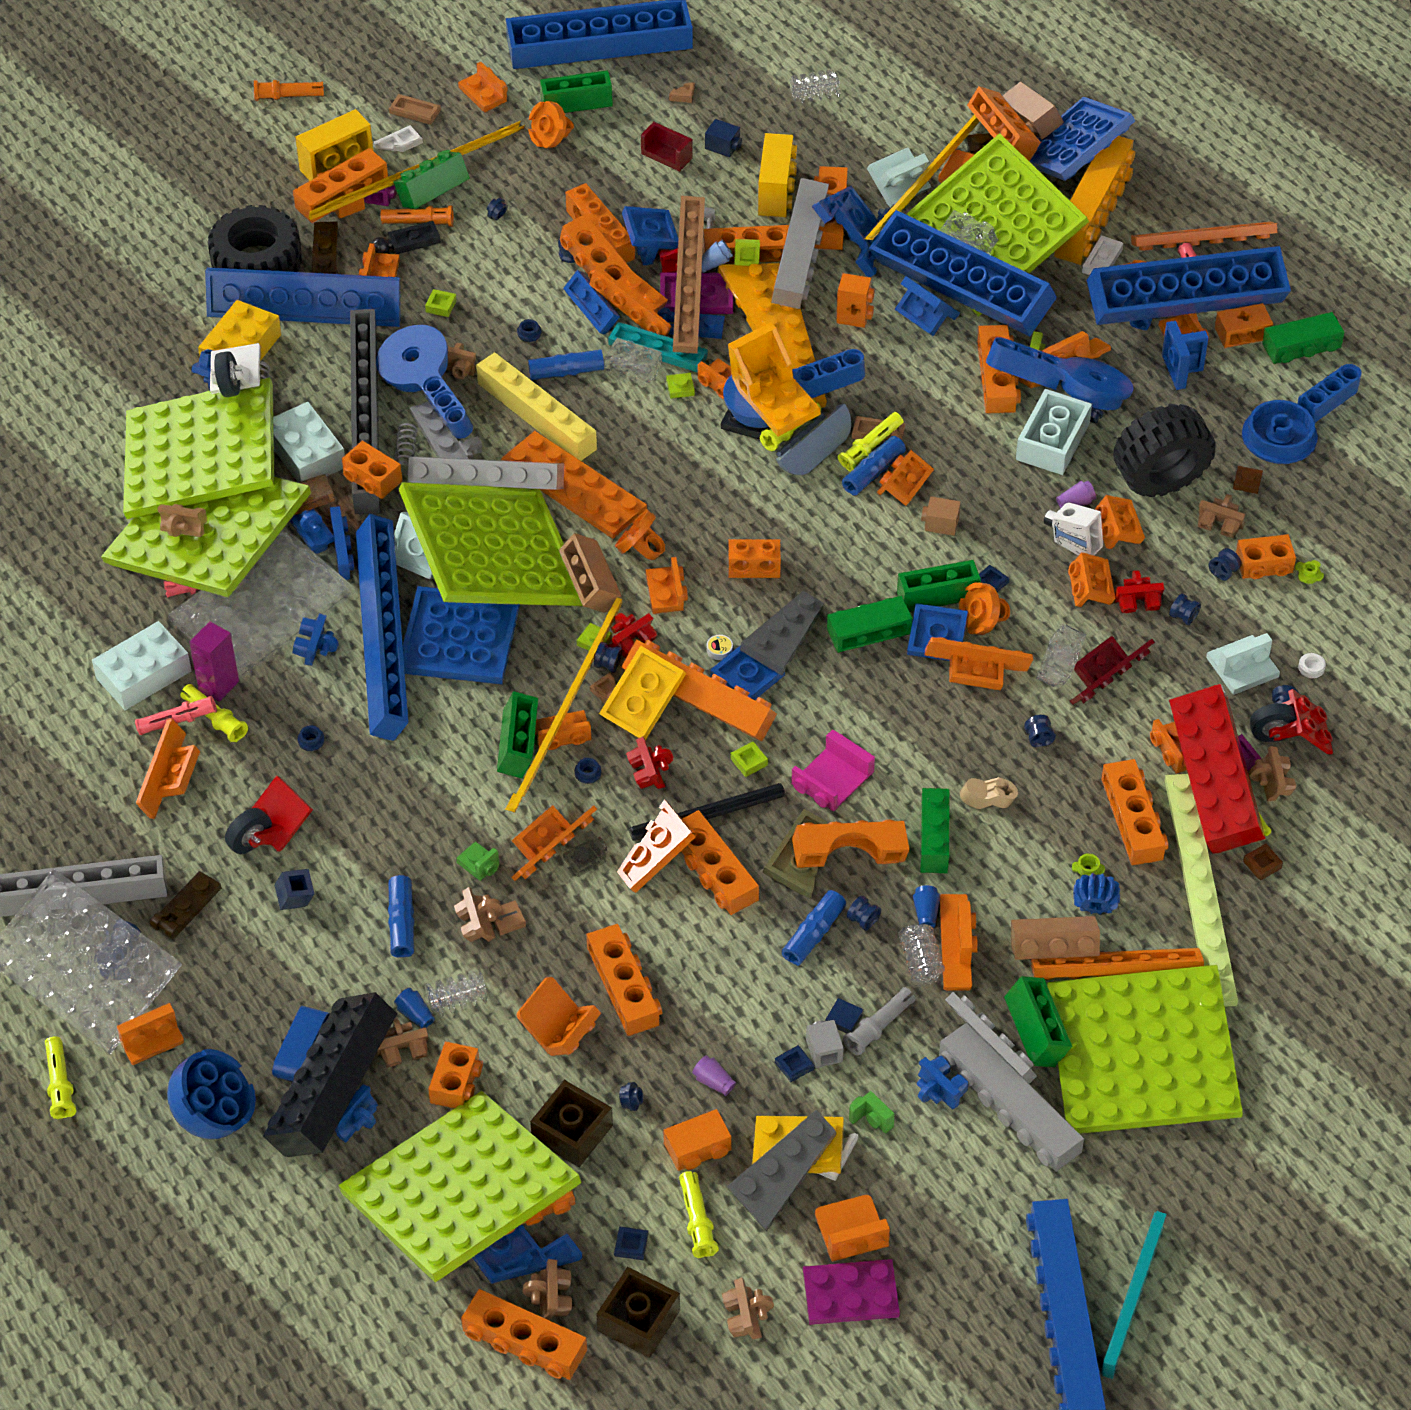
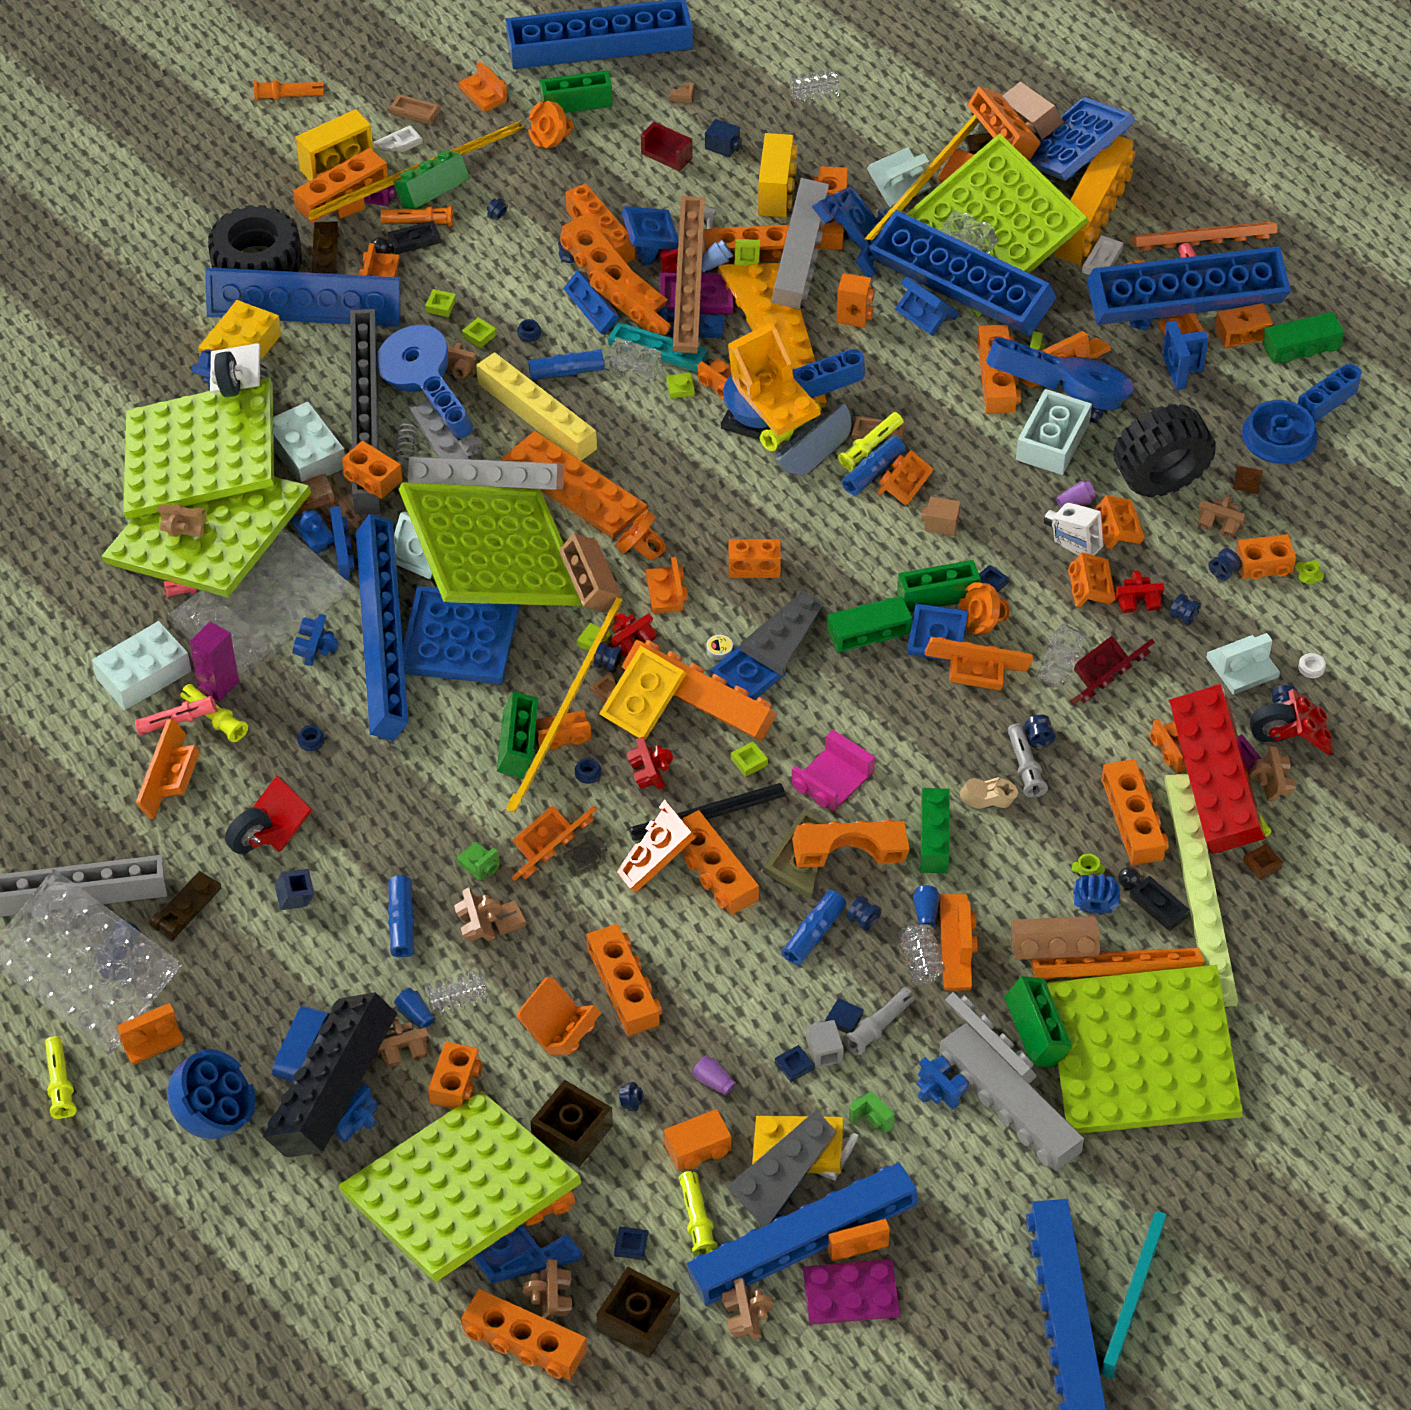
(479, 332): none -> lime plate
(801, 1232): none -> blue brick
(1028, 769): none -> light grey pin
(1153, 898): none -> black plate

